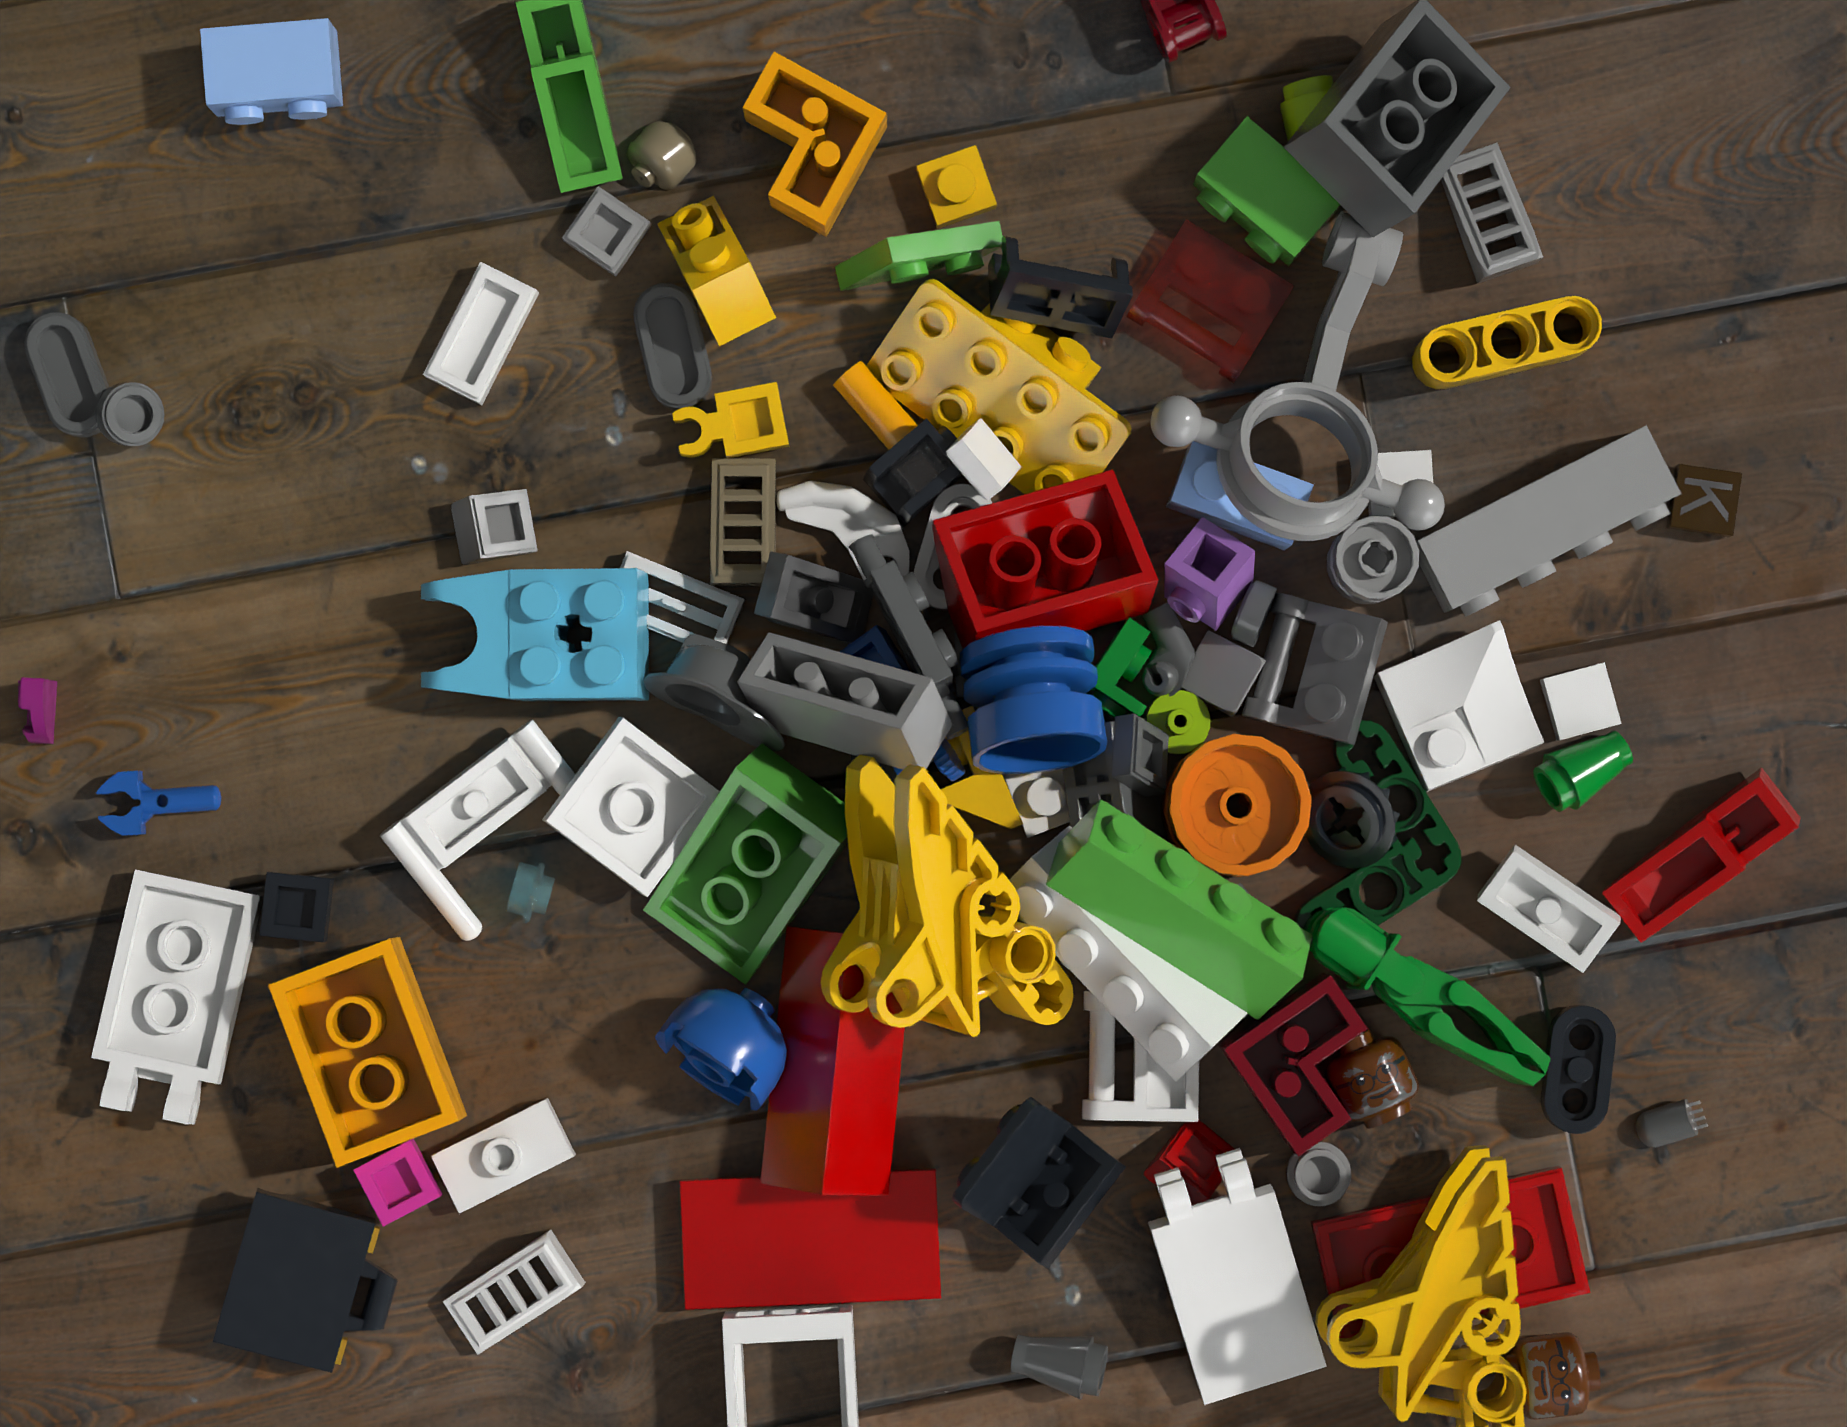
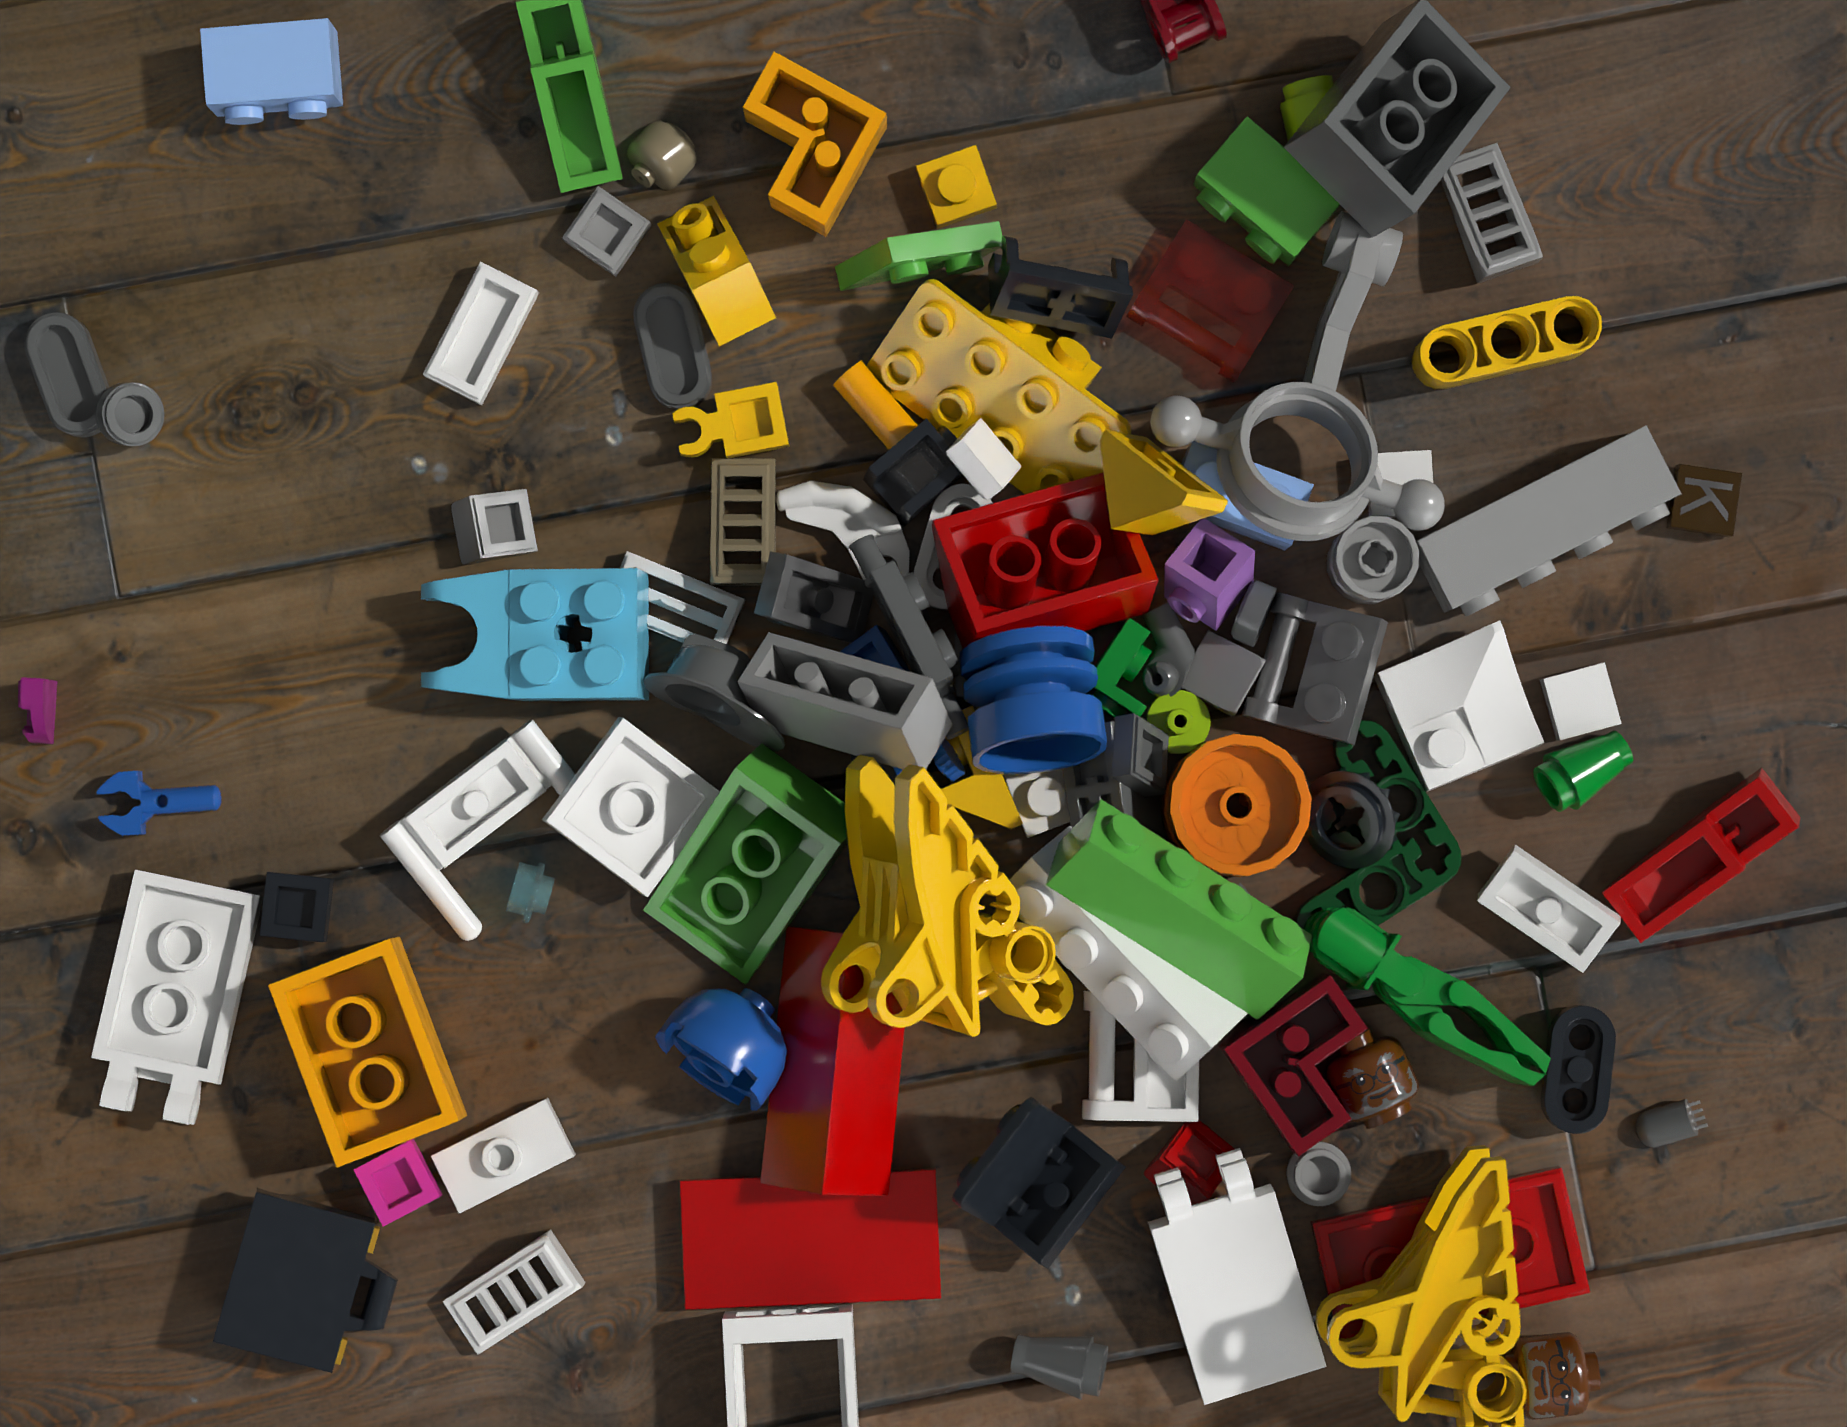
(1150, 488): none -> yellow slope

